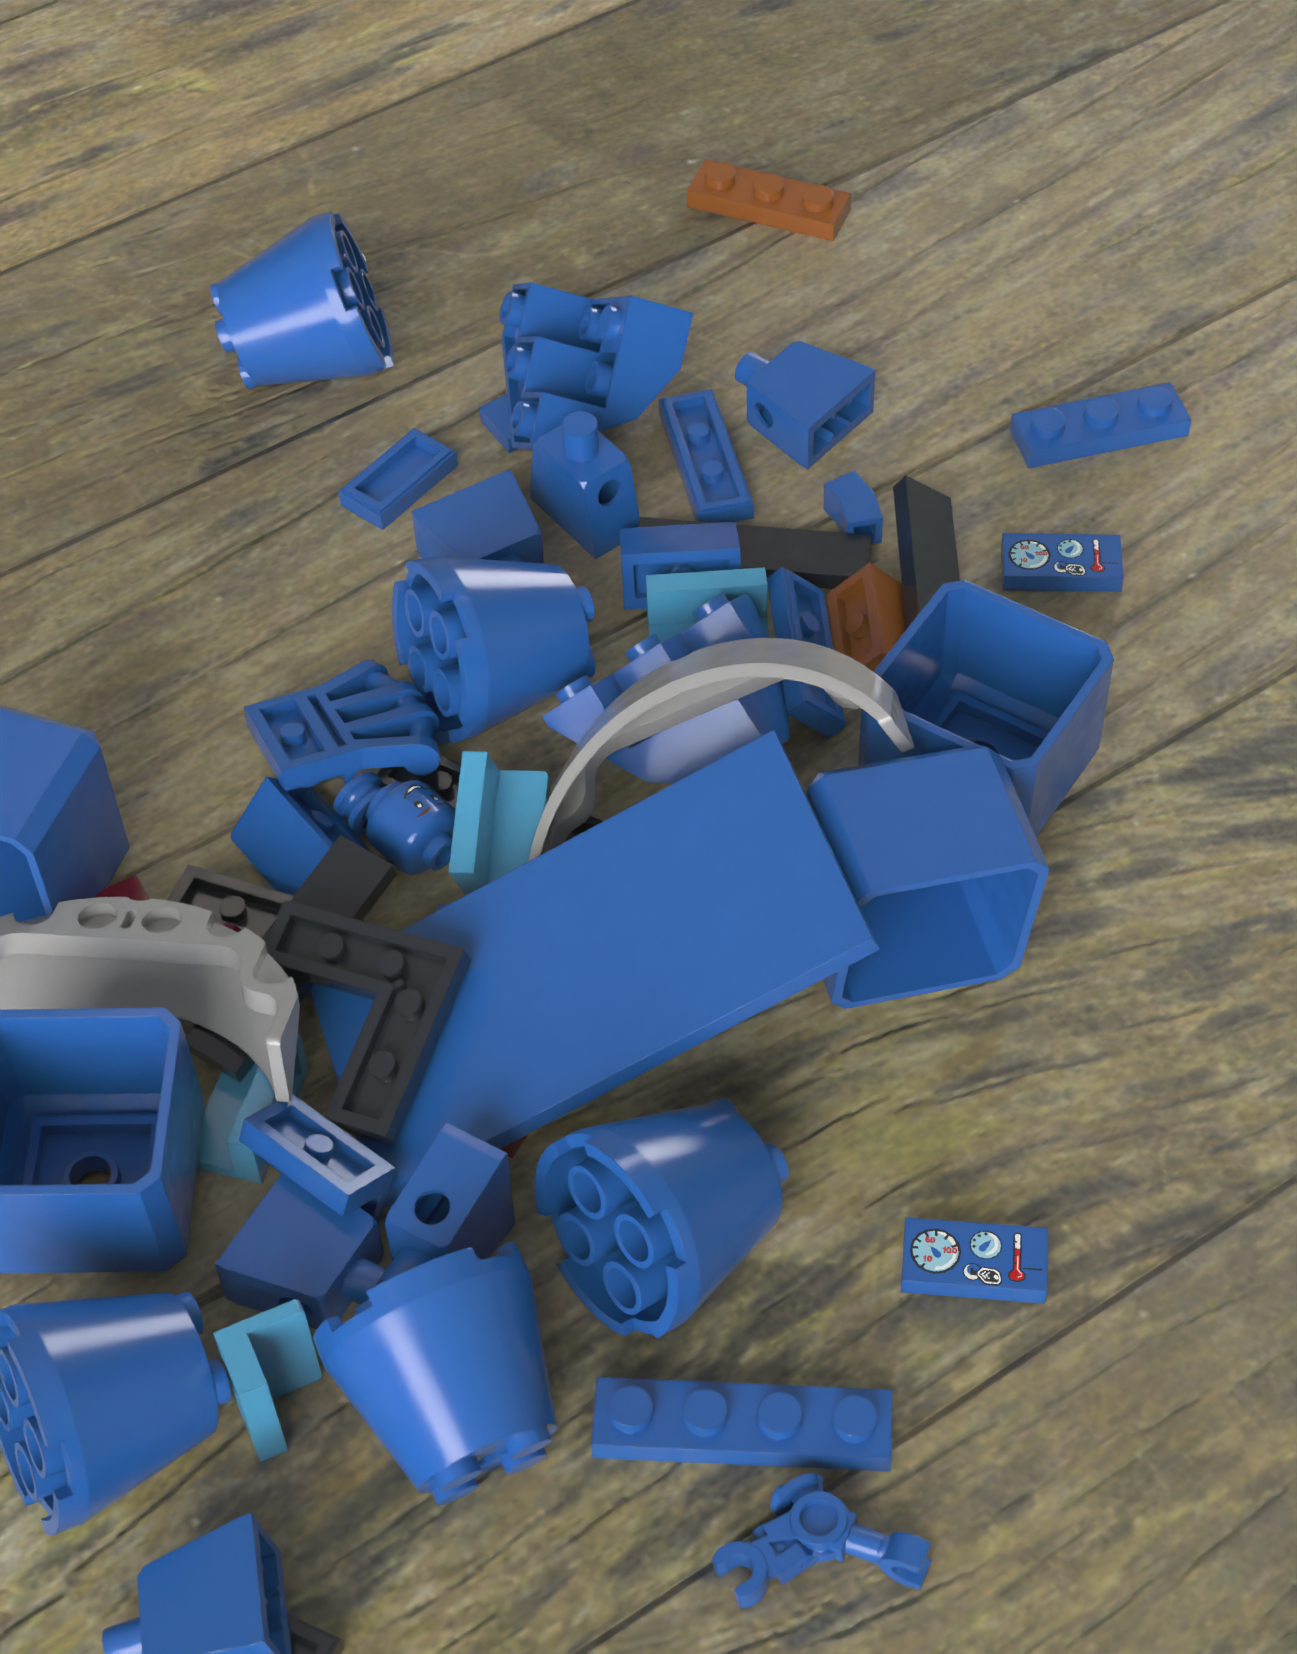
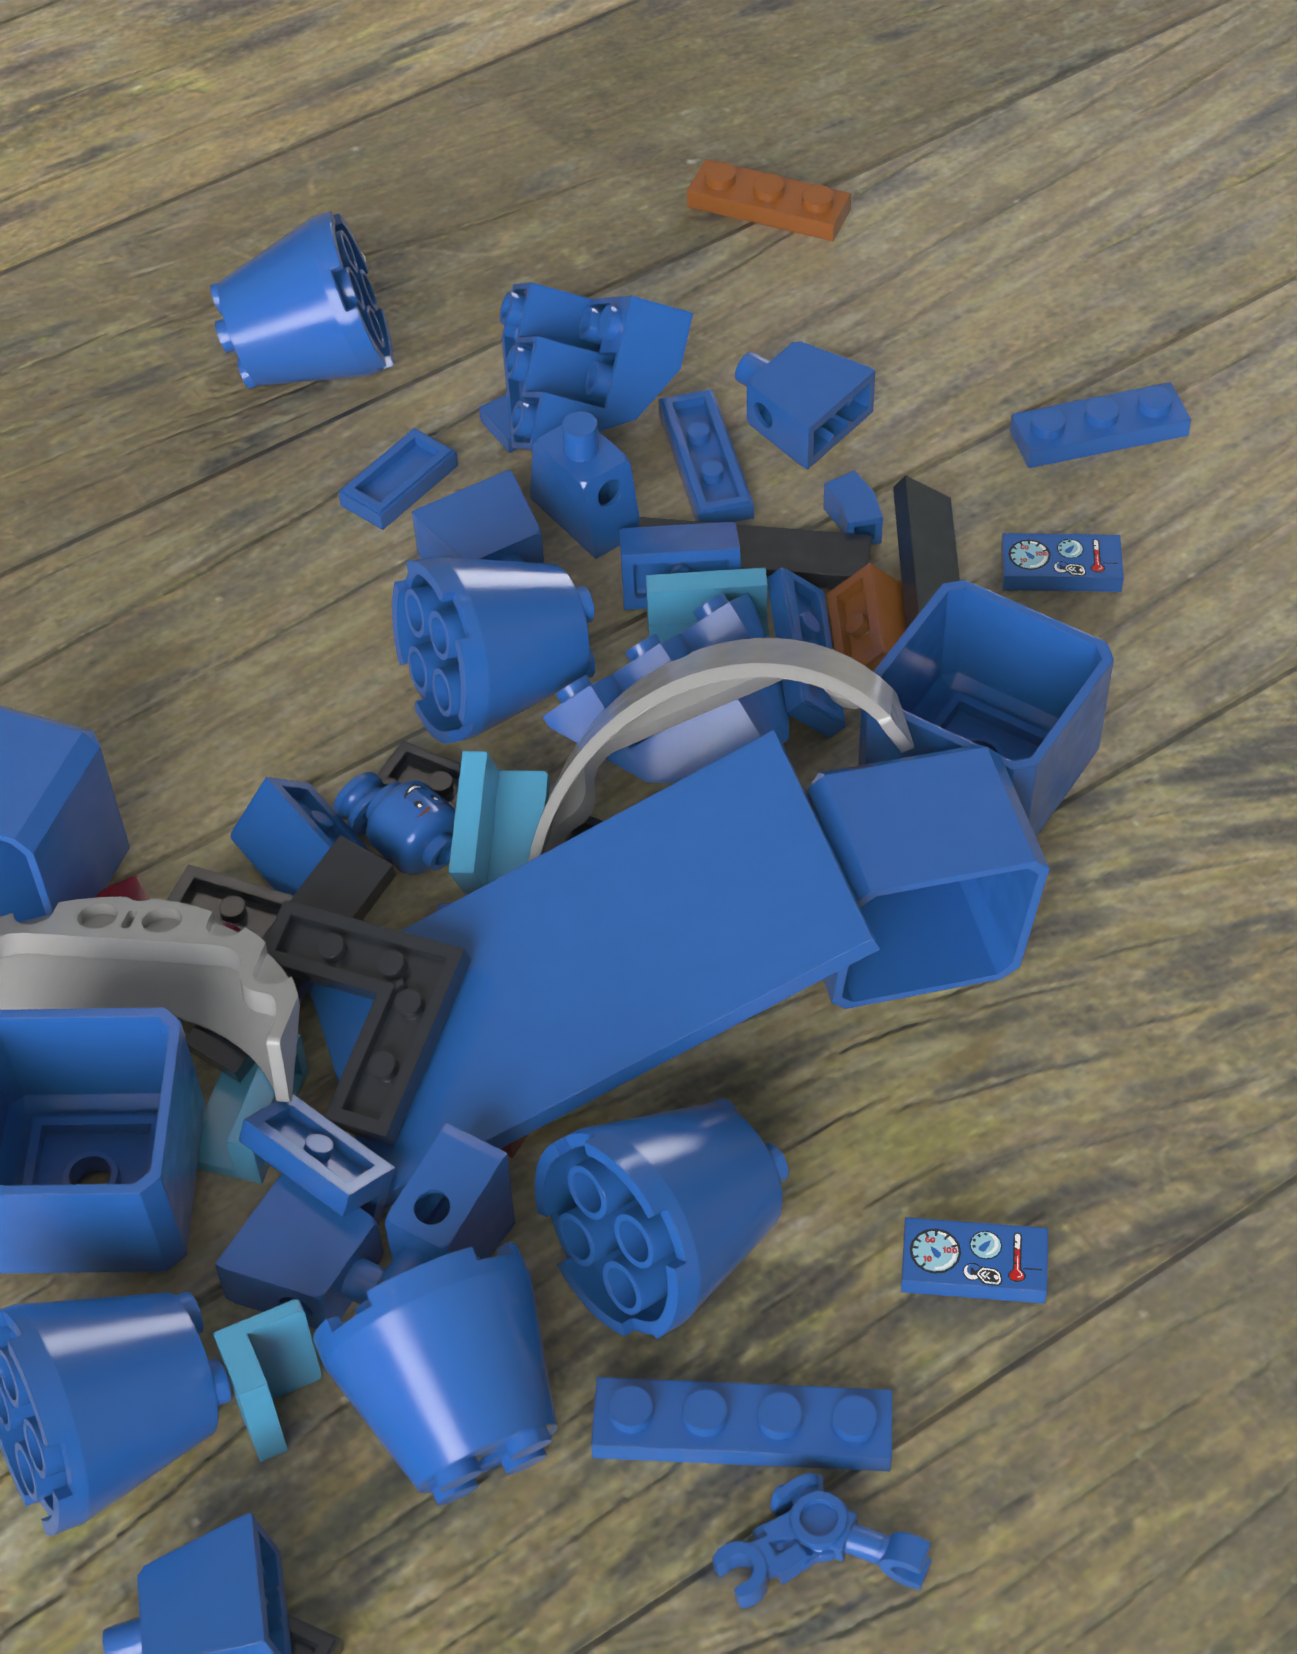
(345, 727): blue plate -> none

